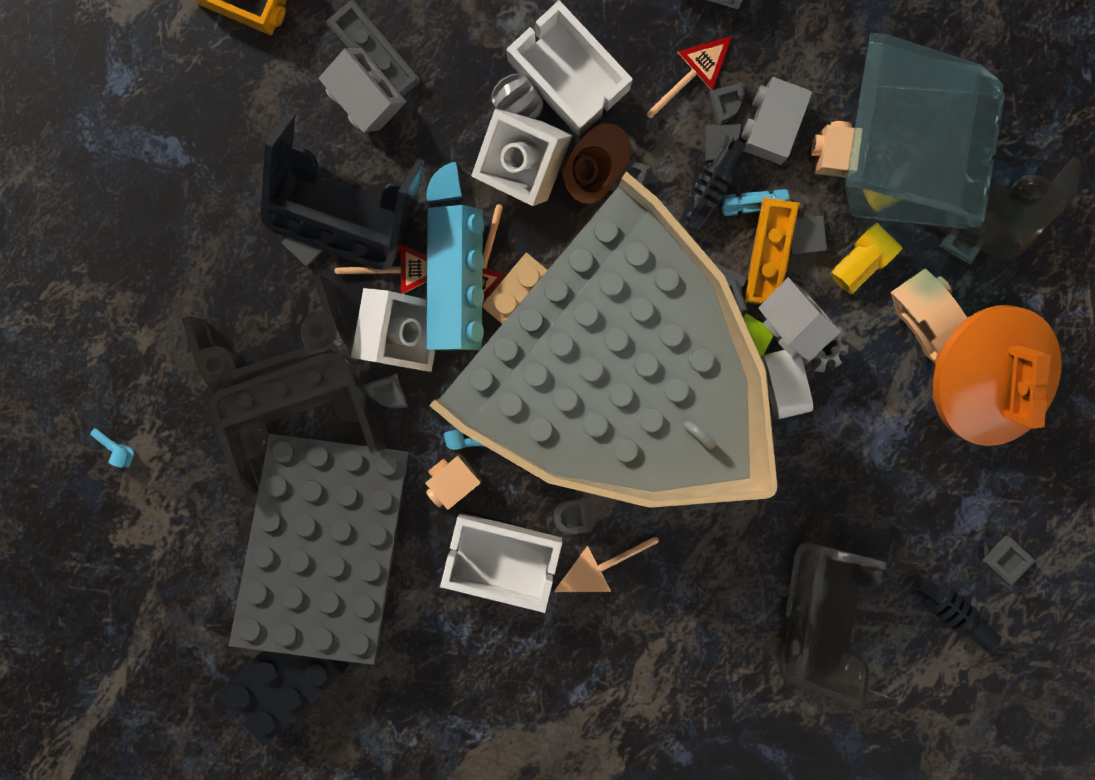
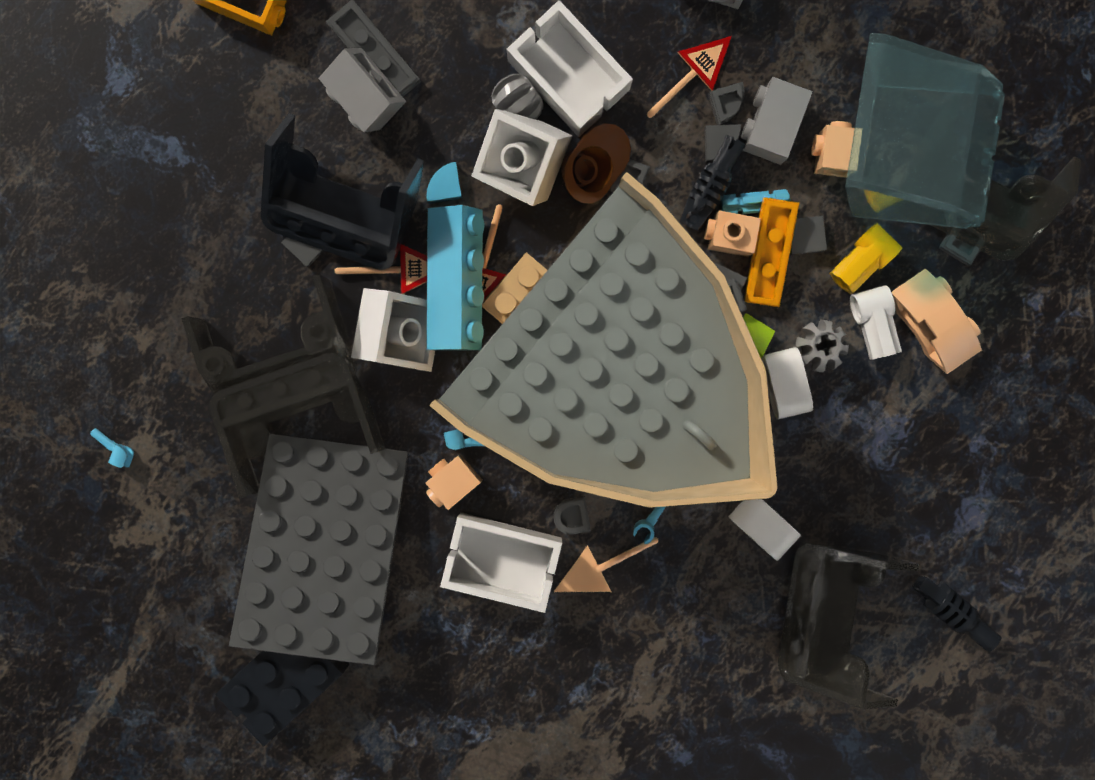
(387, 392): dark grey tile -> none
(649, 523): none -> medium azure hand
(732, 233): none -> light nougat brick
(765, 527): none -> white beam
(797, 320): light grey brick -> none
(875, 313): none -> white piece
(997, 375): orange bracket -> none
(1008, 560): dark grey tile -> none

